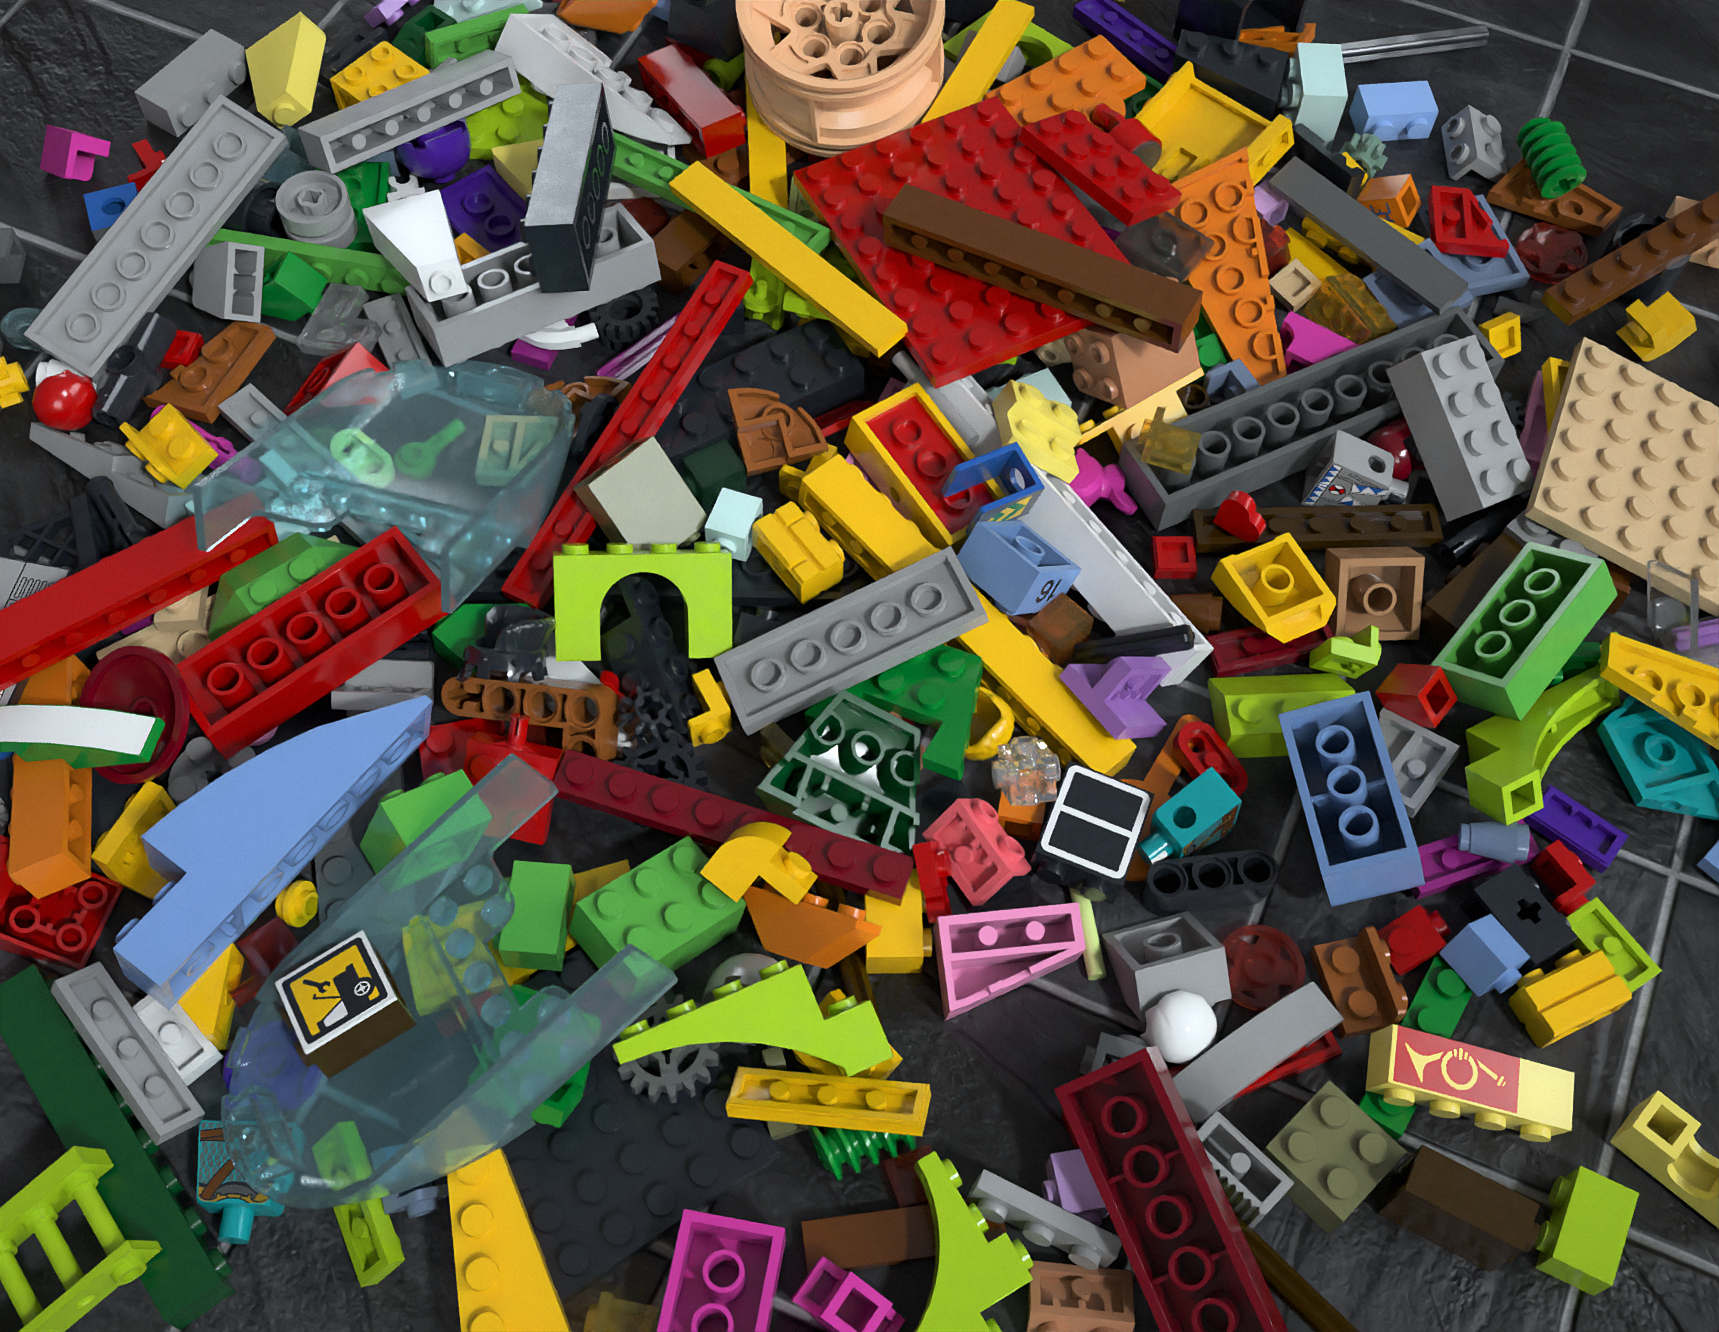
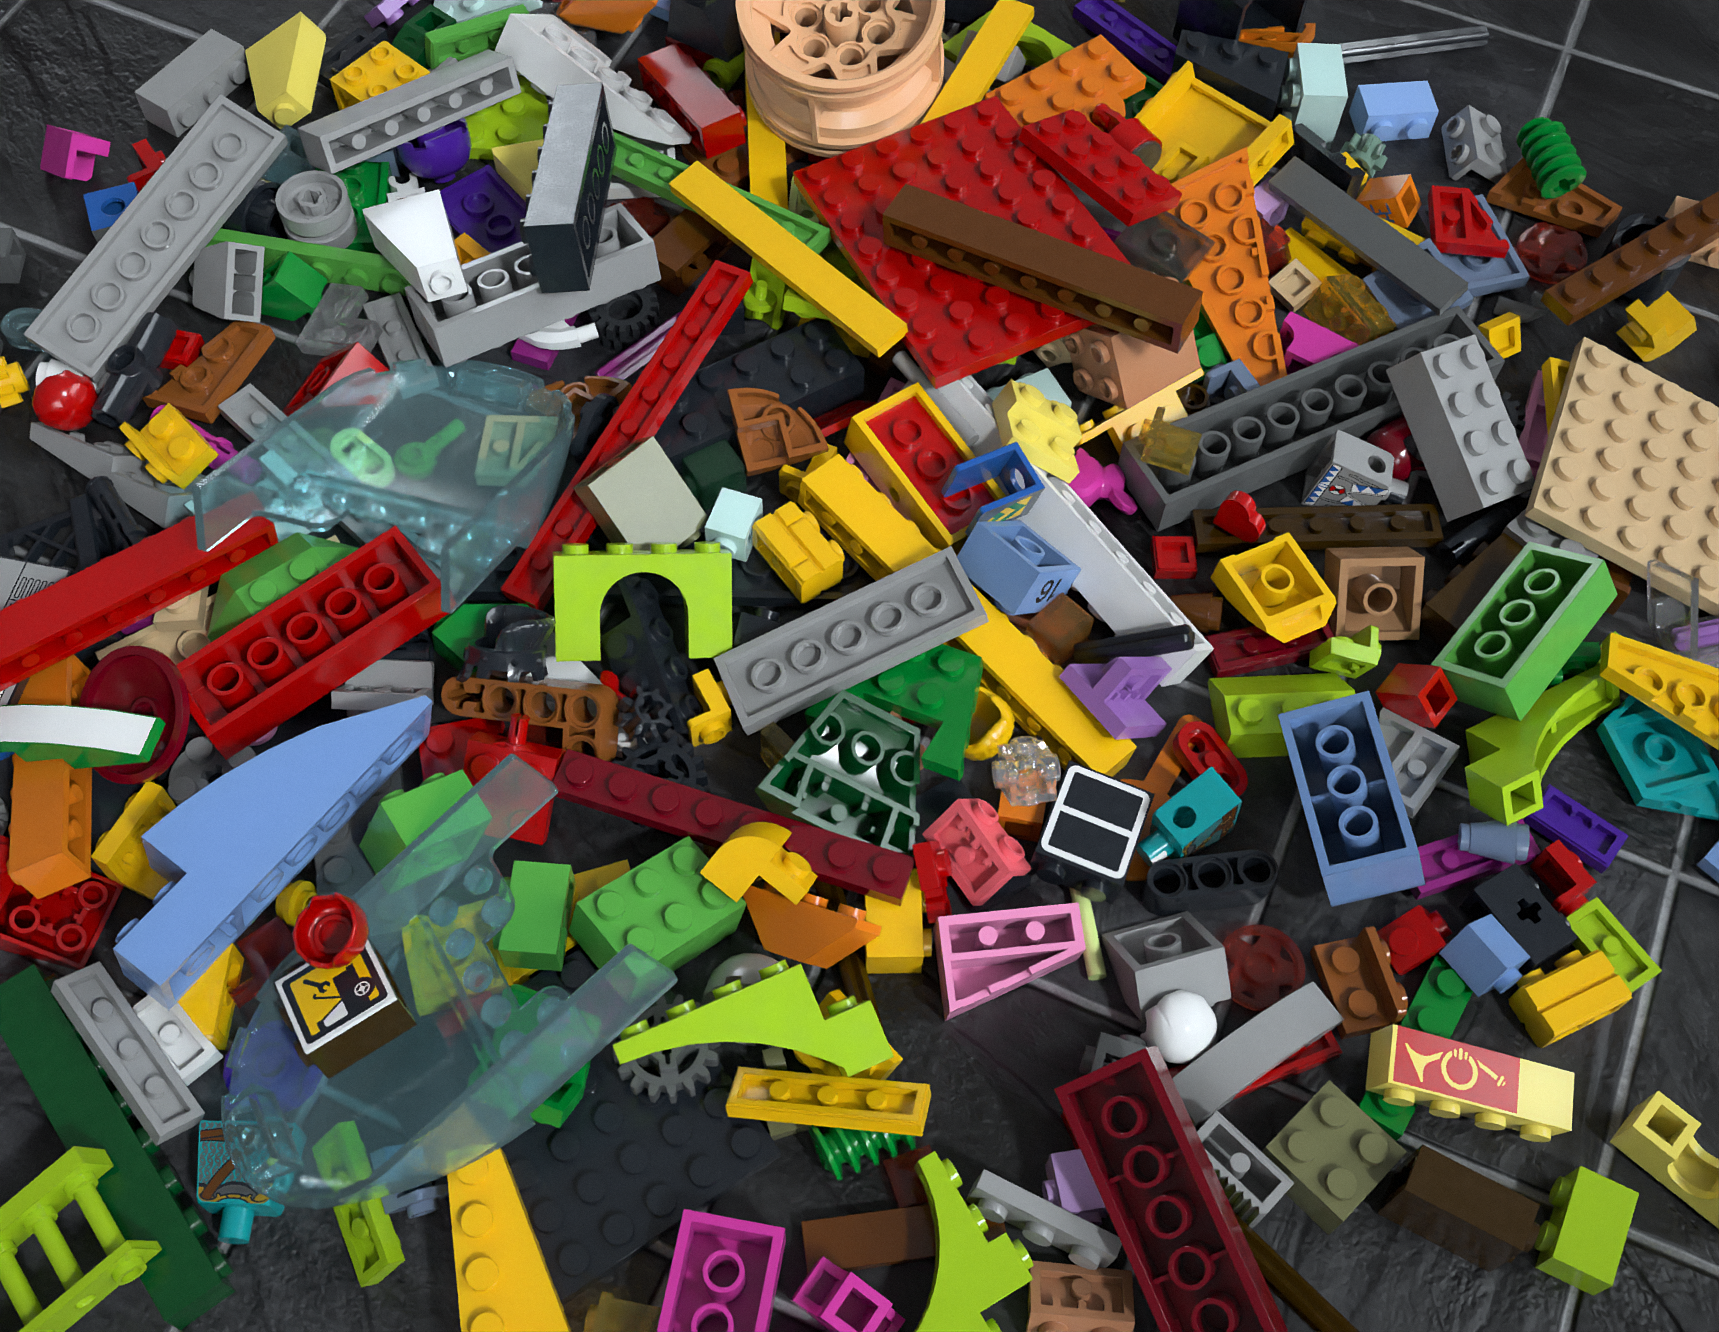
(330, 931): none -> red hair

